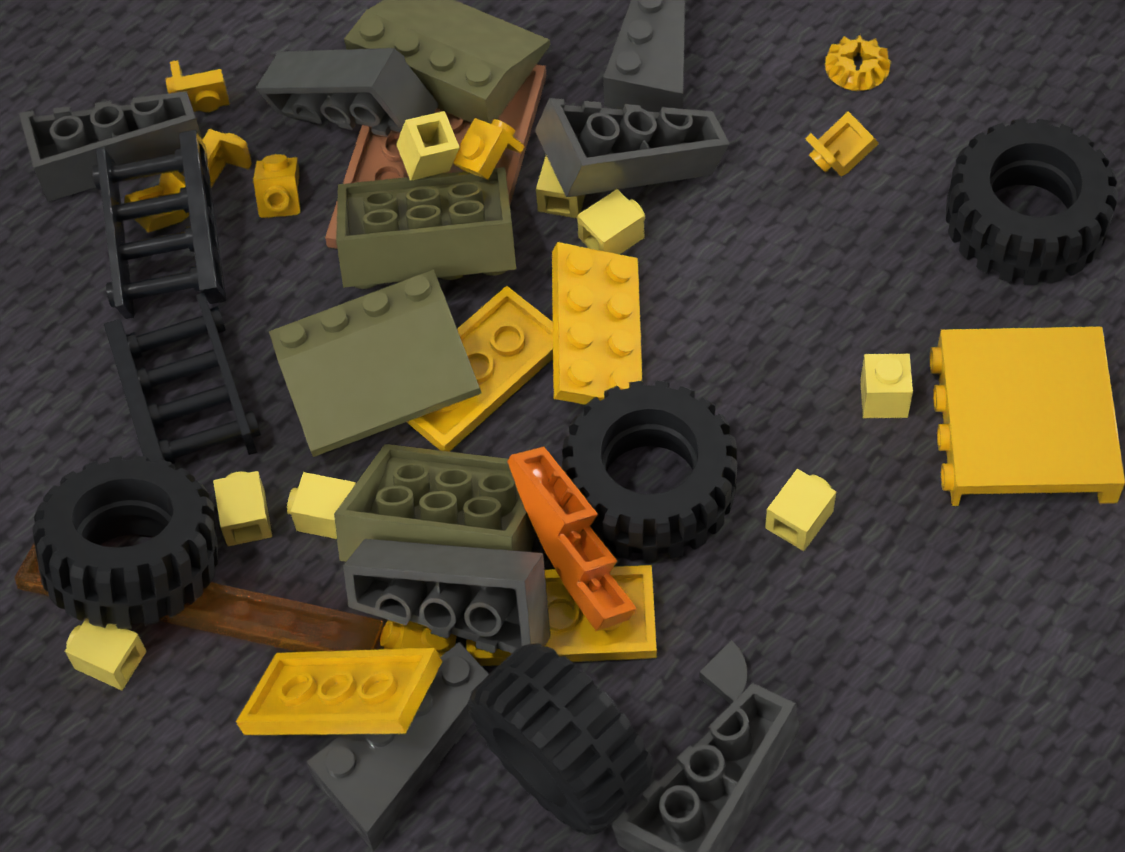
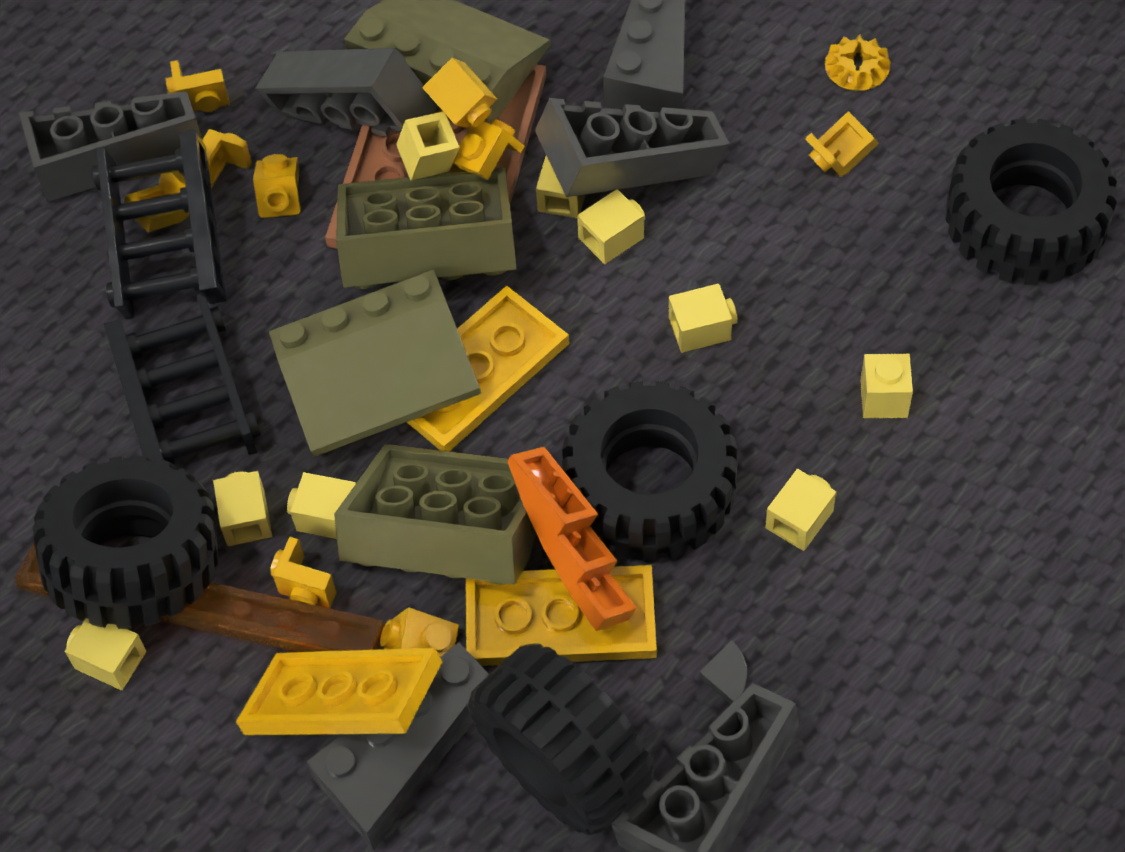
(298, 581): none -> yellow bracket
(453, 590): dark grey wedge -> none
(460, 94): none -> yellow brick
(594, 322): yellow plate -> none
(701, 317): none -> light yellow brick
(1026, 412): yellow panel -> none

